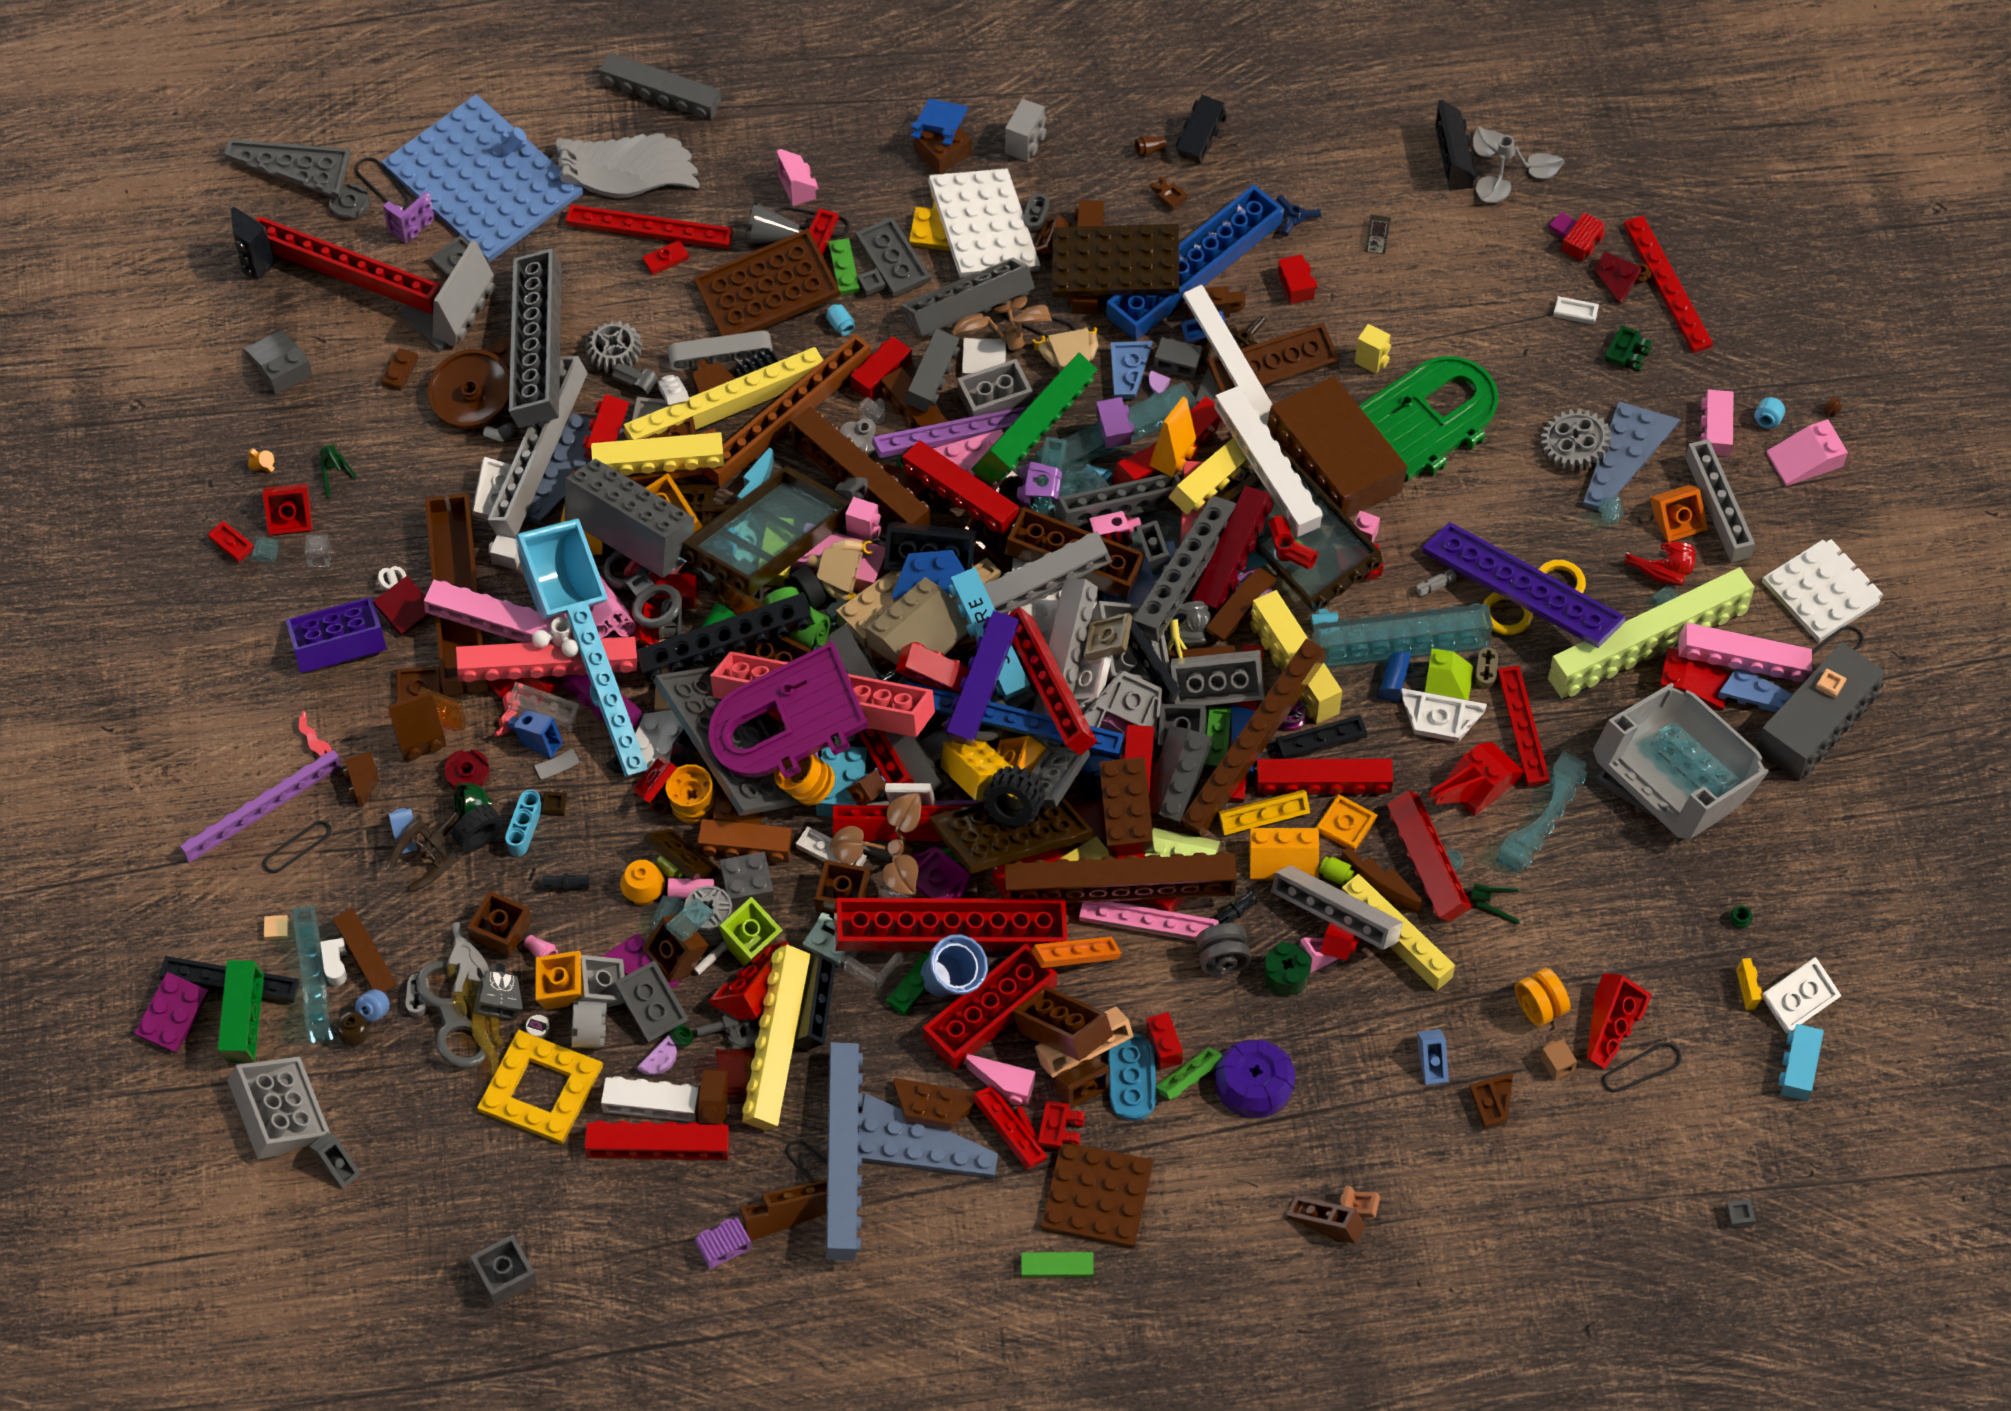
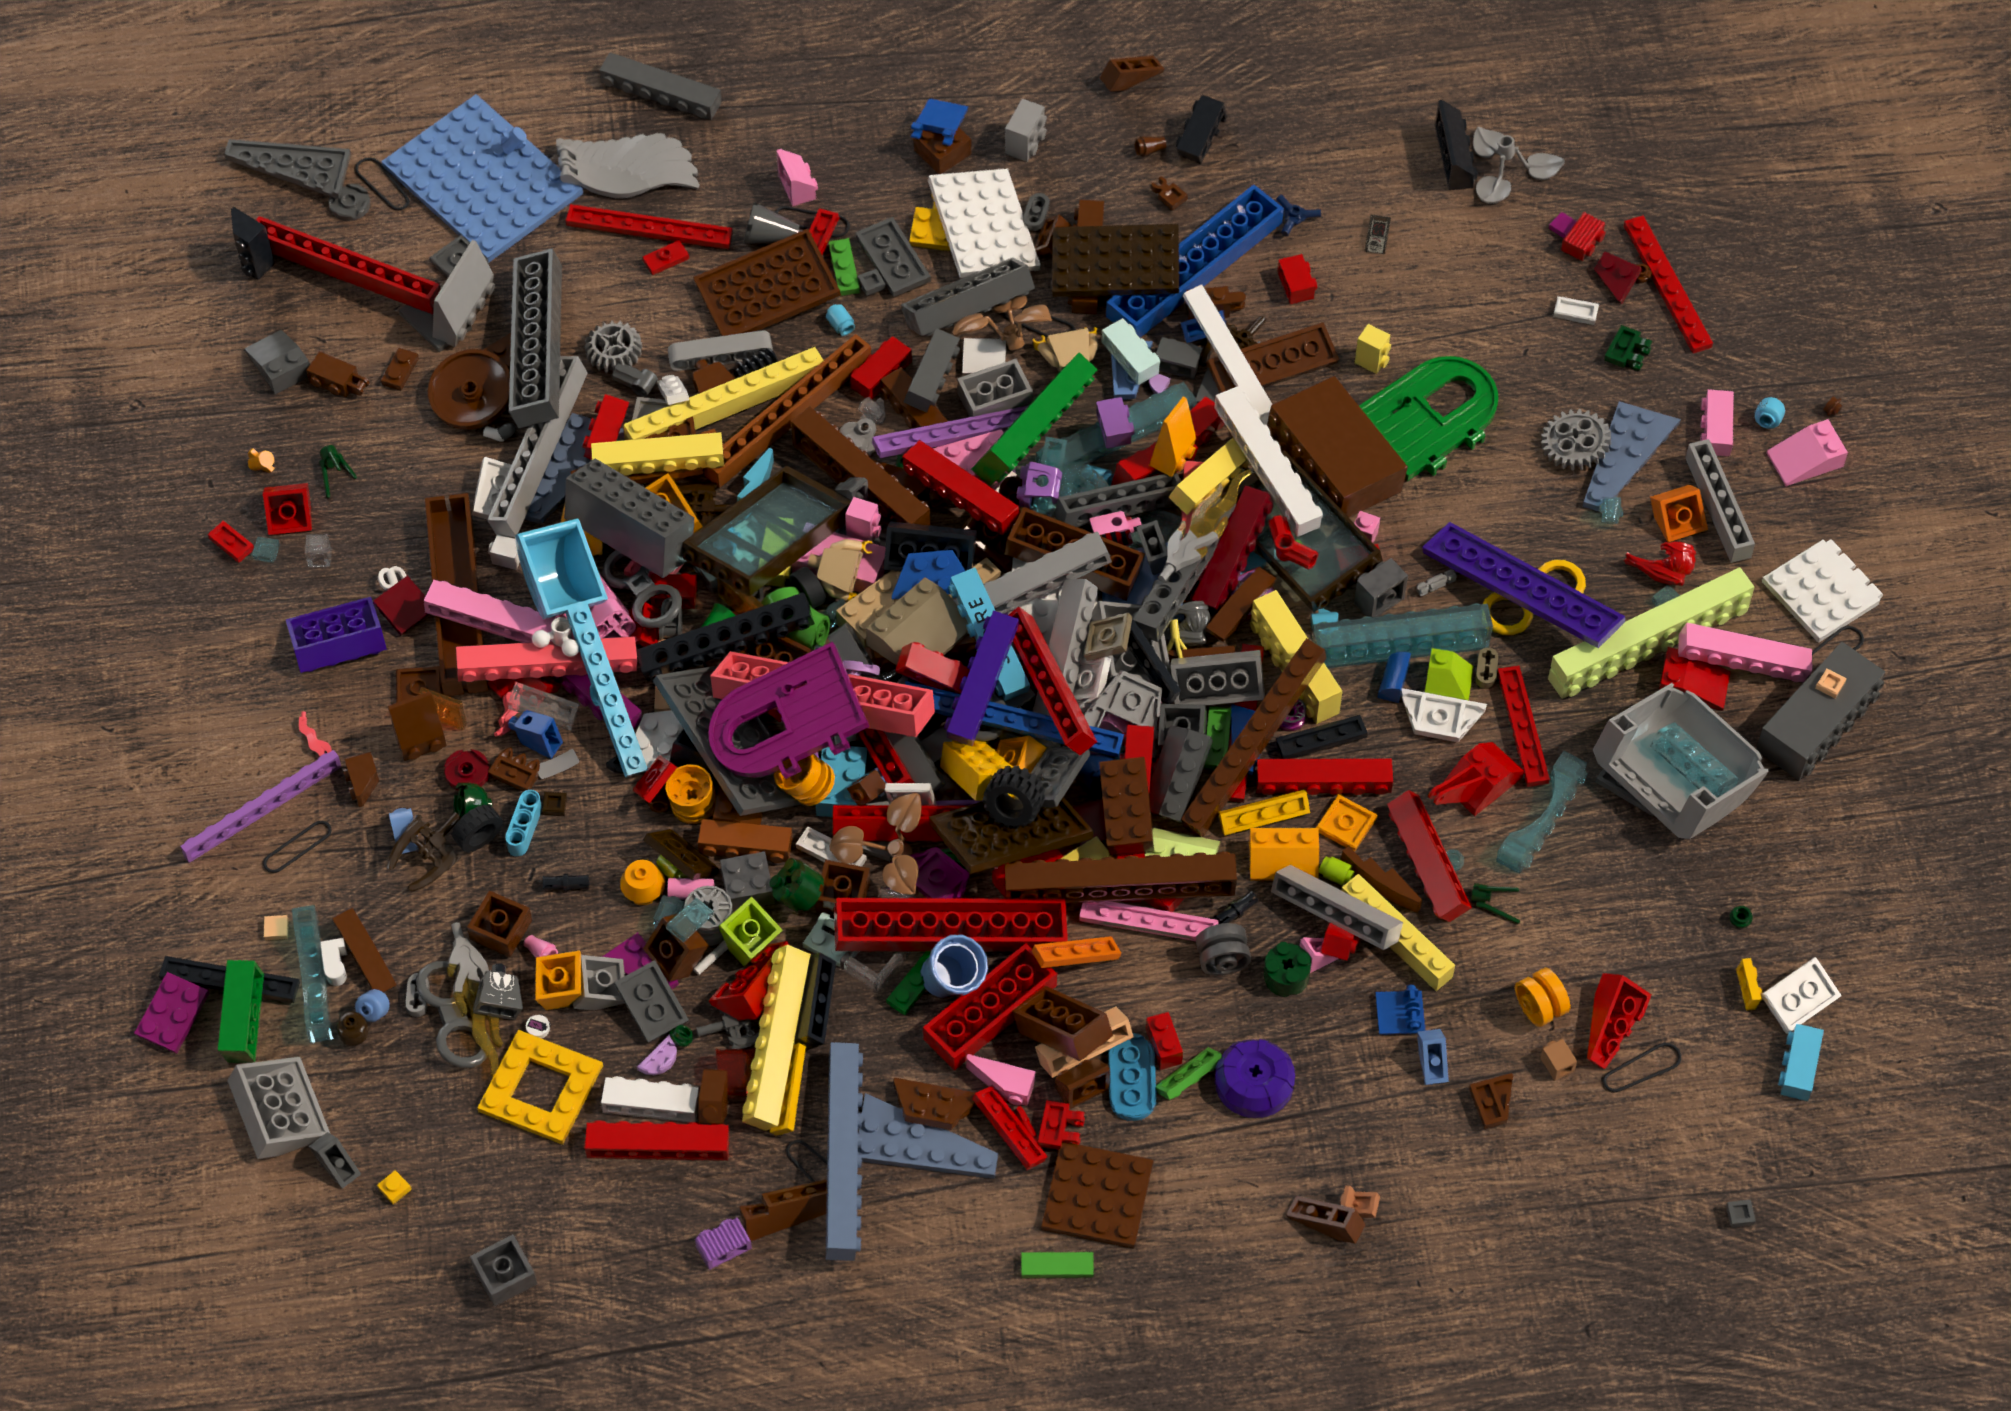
(335, 376): none -> reddish brown brick
(394, 1187): none -> yellow plate
(408, 223): medium lavender bracket -> none
(514, 771): none -> reddish brown plate
(588, 1024): light grey brick -> none
(791, 1092): none -> yellow plate
(797, 885): none -> dark green brick
(858, 668): none -> lavender plate
(1128, 72): none -> reddish brown slope
(1130, 351): none -> light aqua brick
(1201, 532): none -> piece
(1381, 588): none -> flat silver brick
(1400, 1011): none -> blue hinge
(1755, 690): medium blue wing -> none

